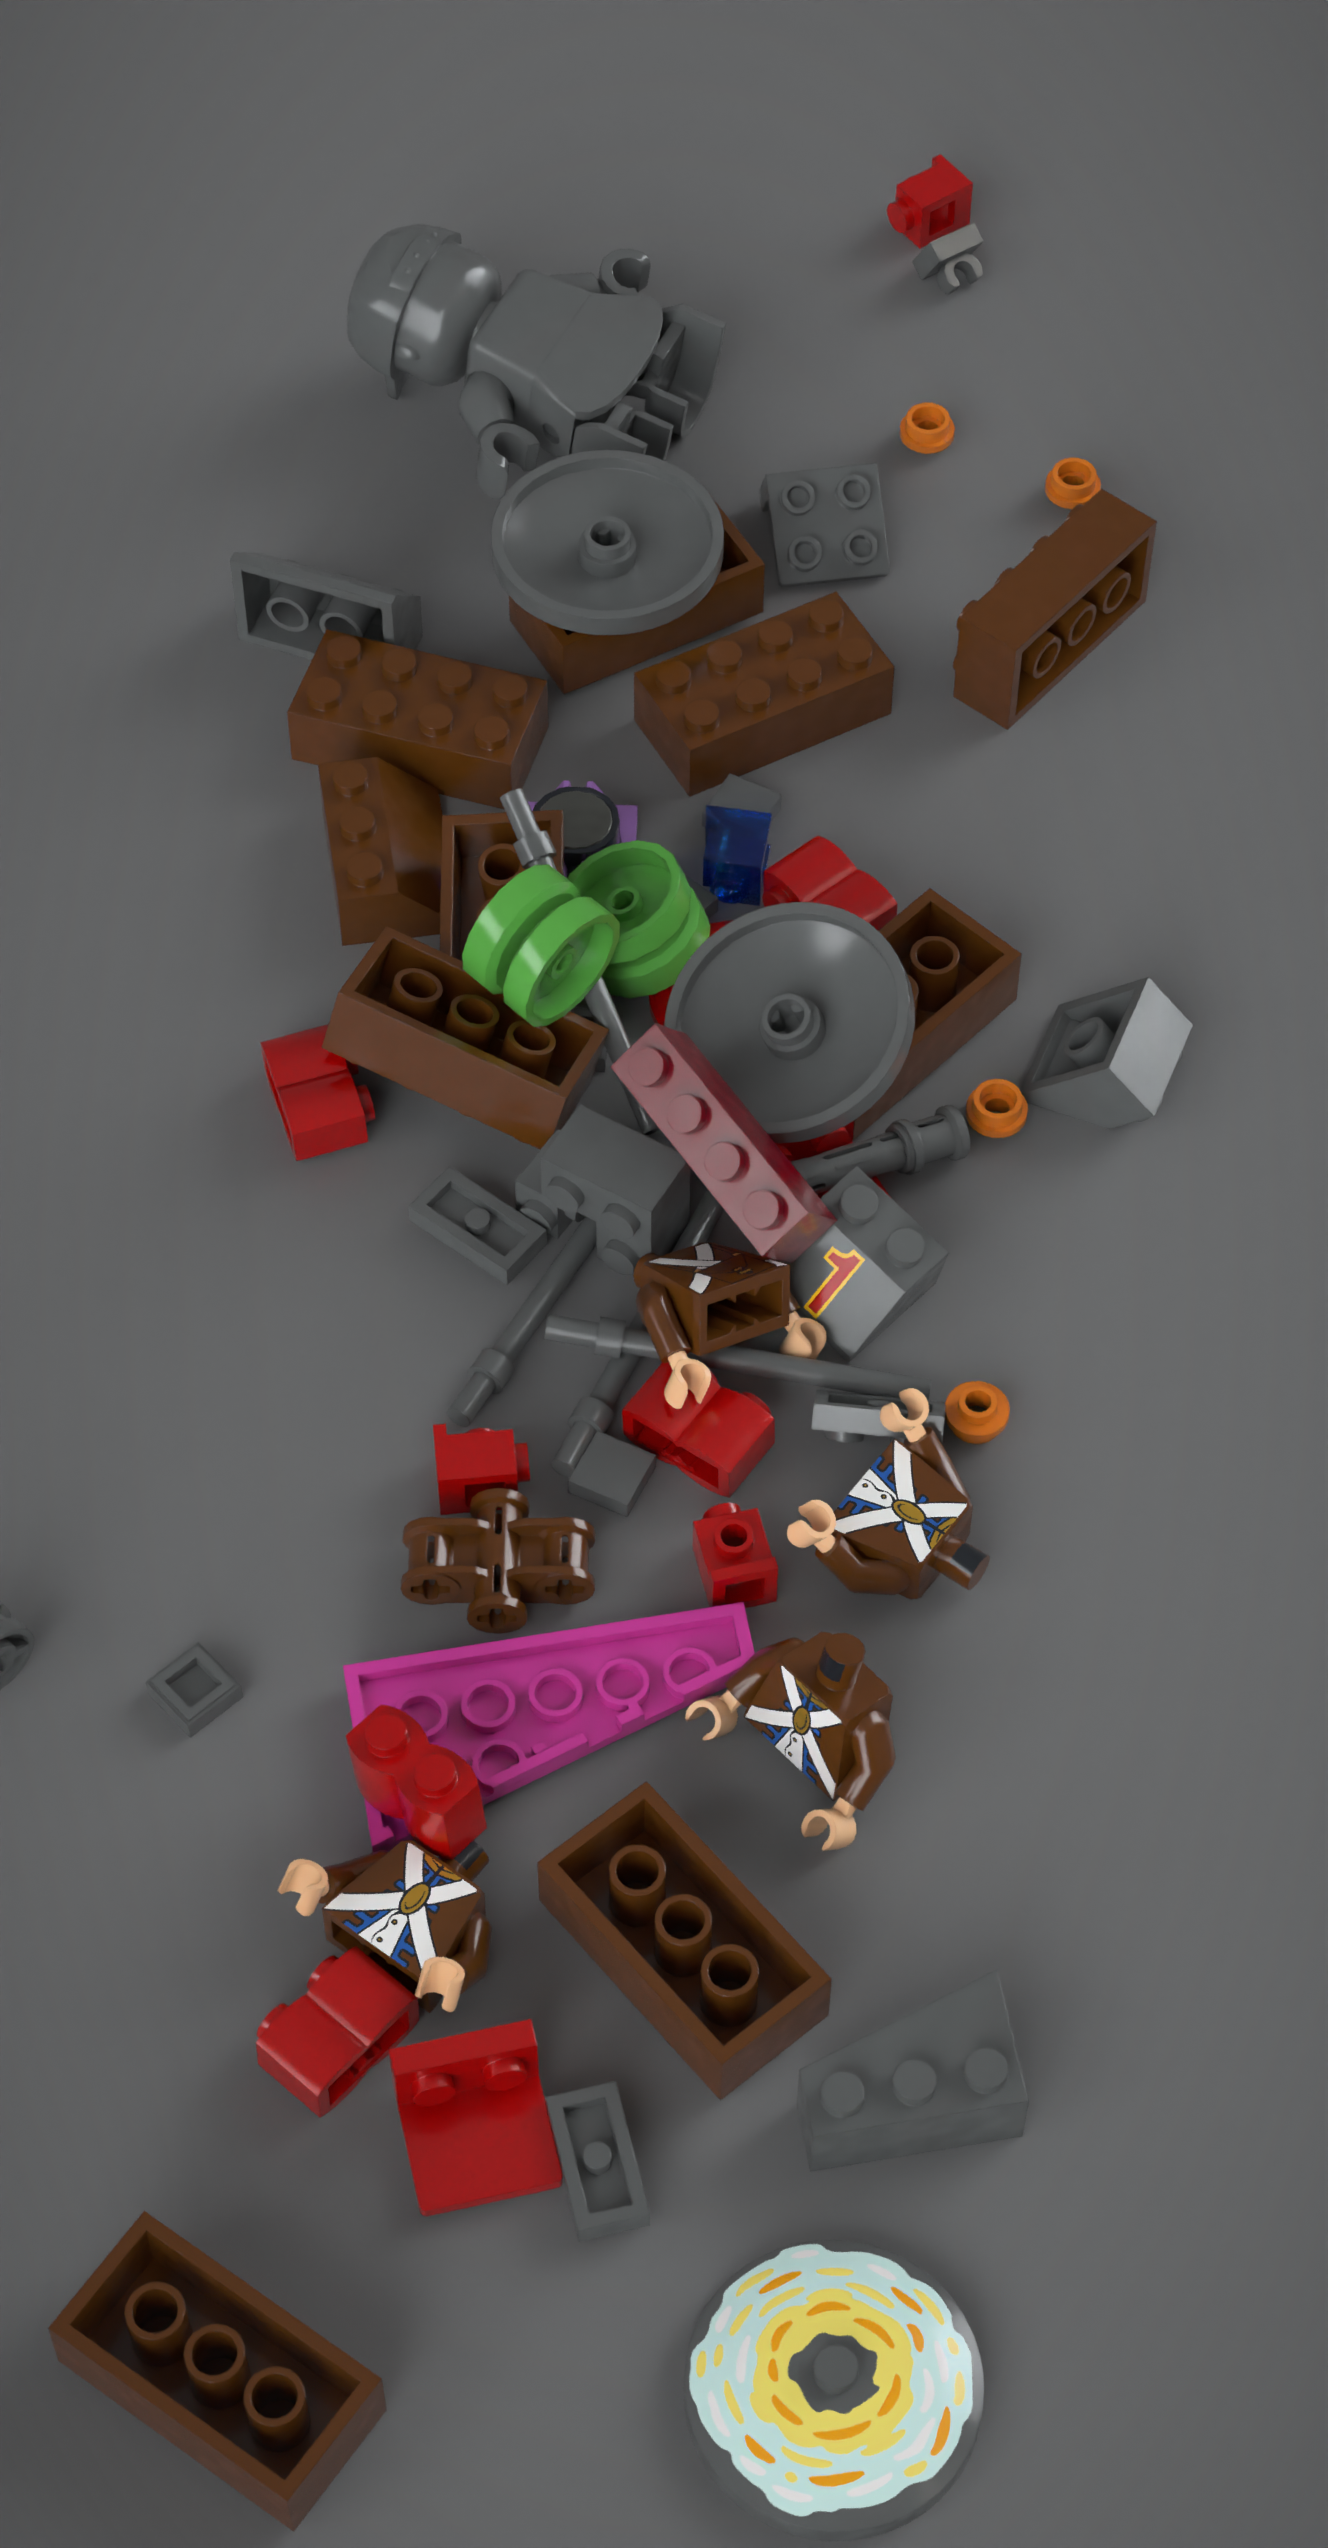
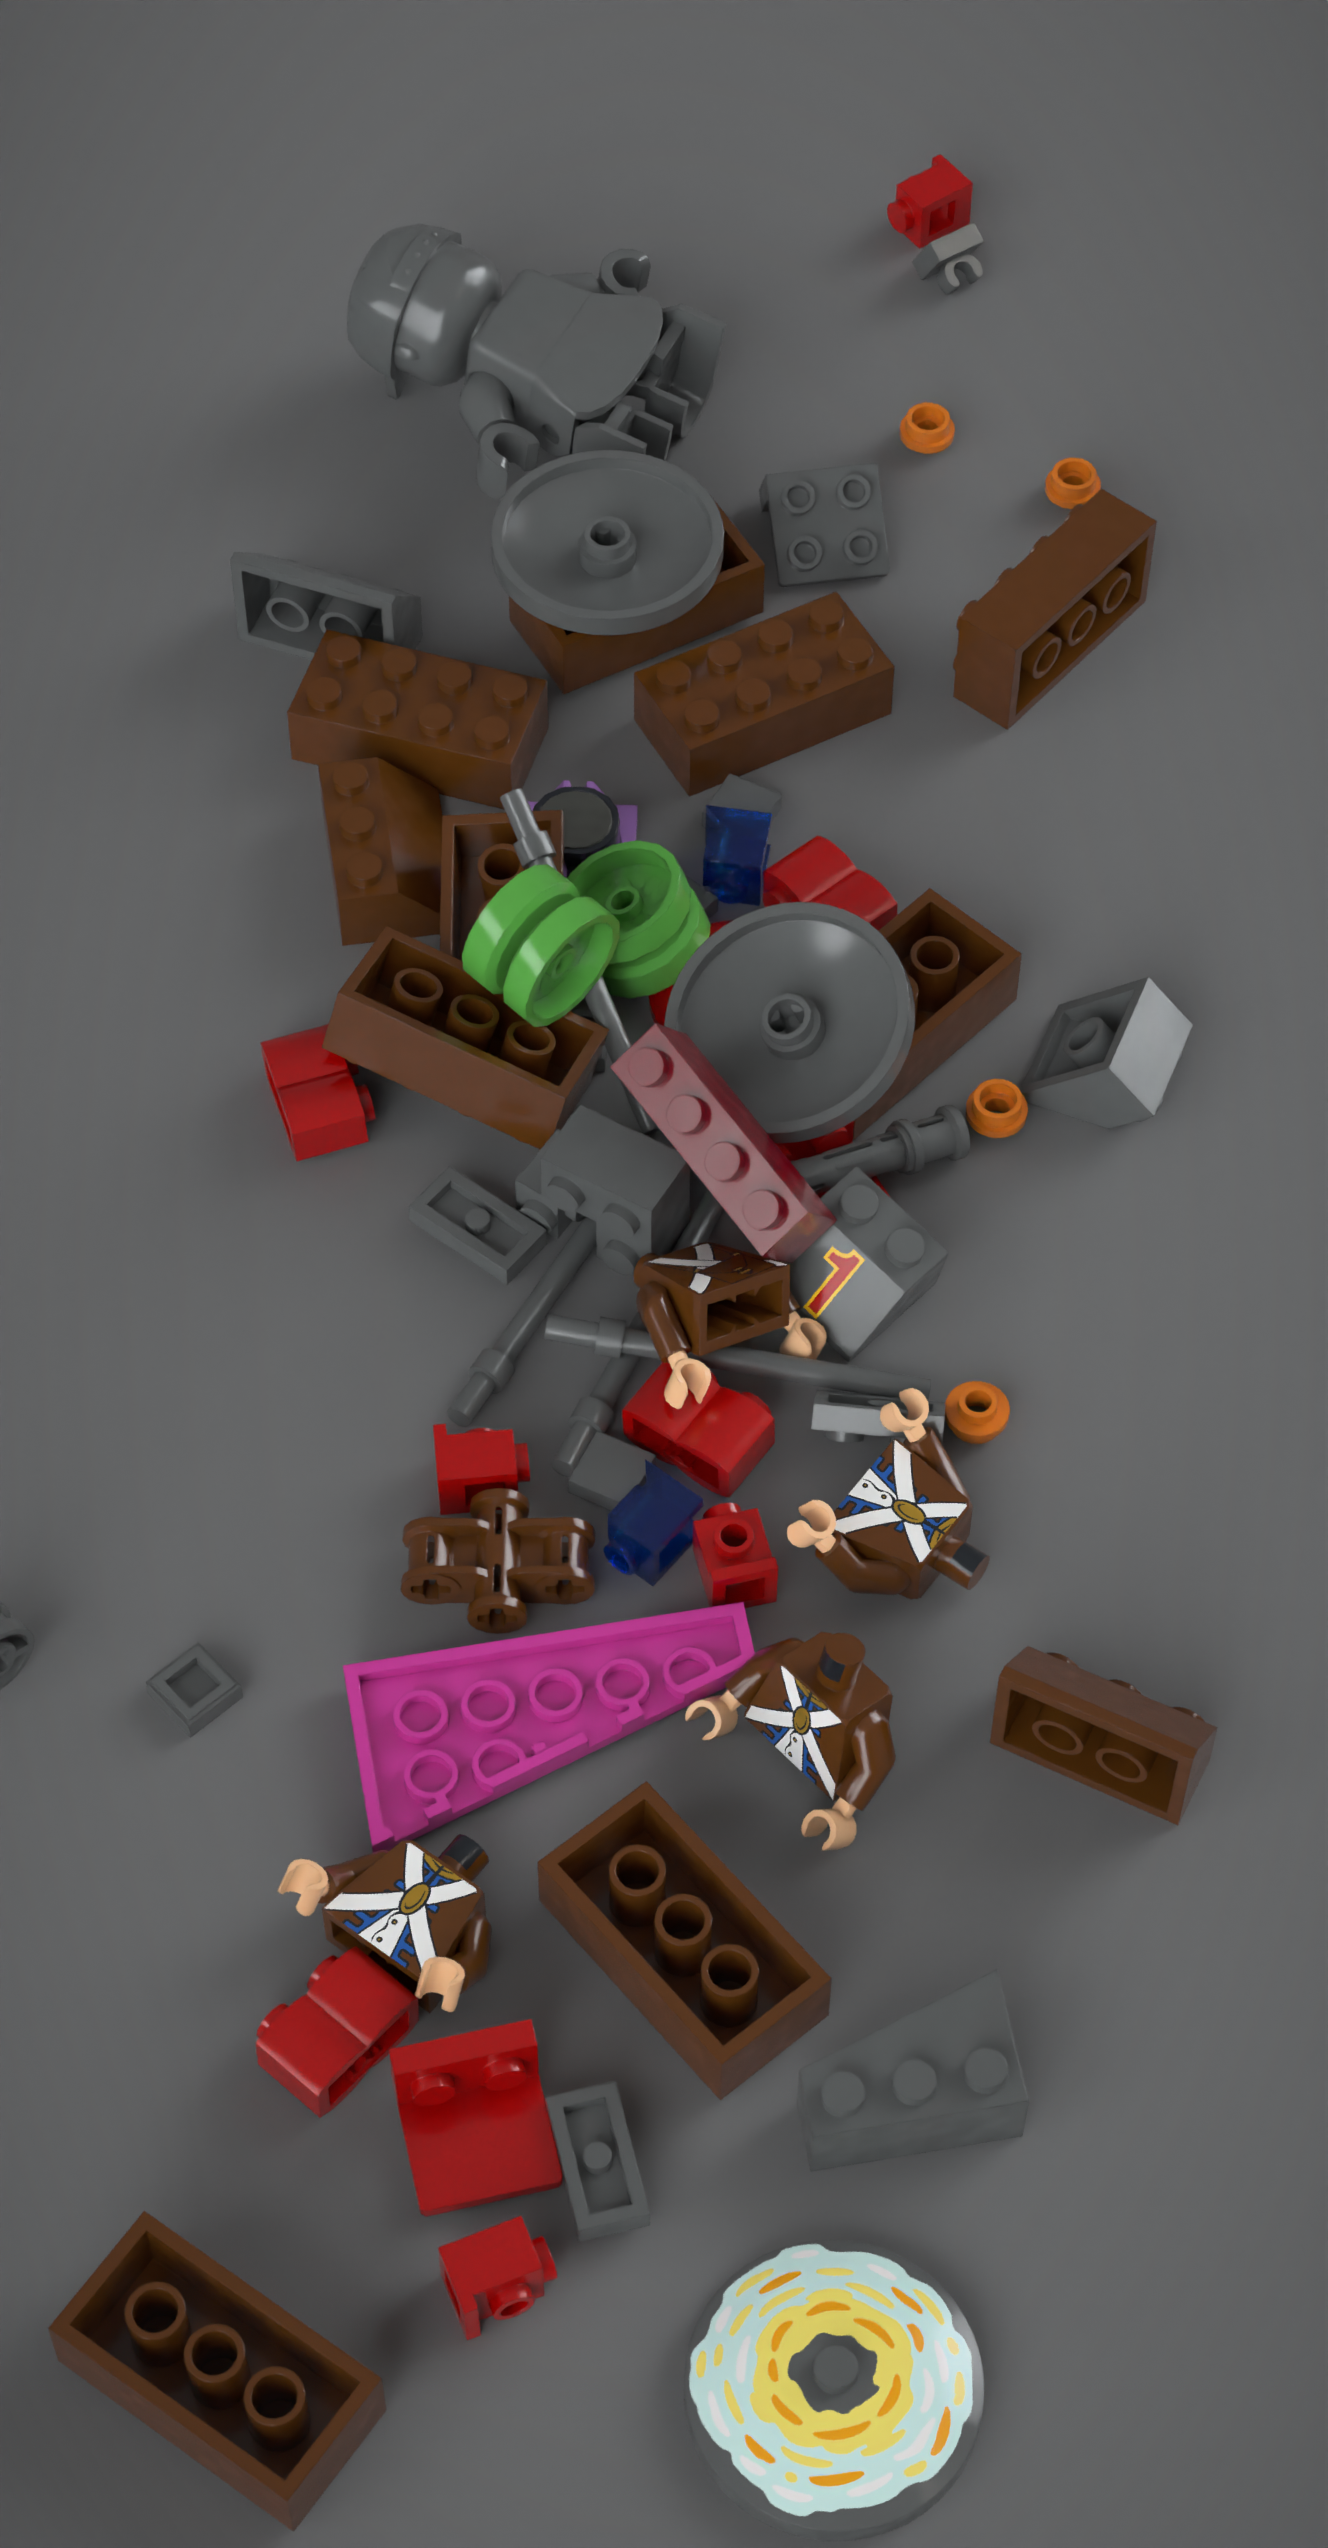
(416, 1781): red brick -> none
(495, 2273): none -> red brick
(652, 1526): none -> clear blue window
(1101, 1733): none -> reddish brown slope

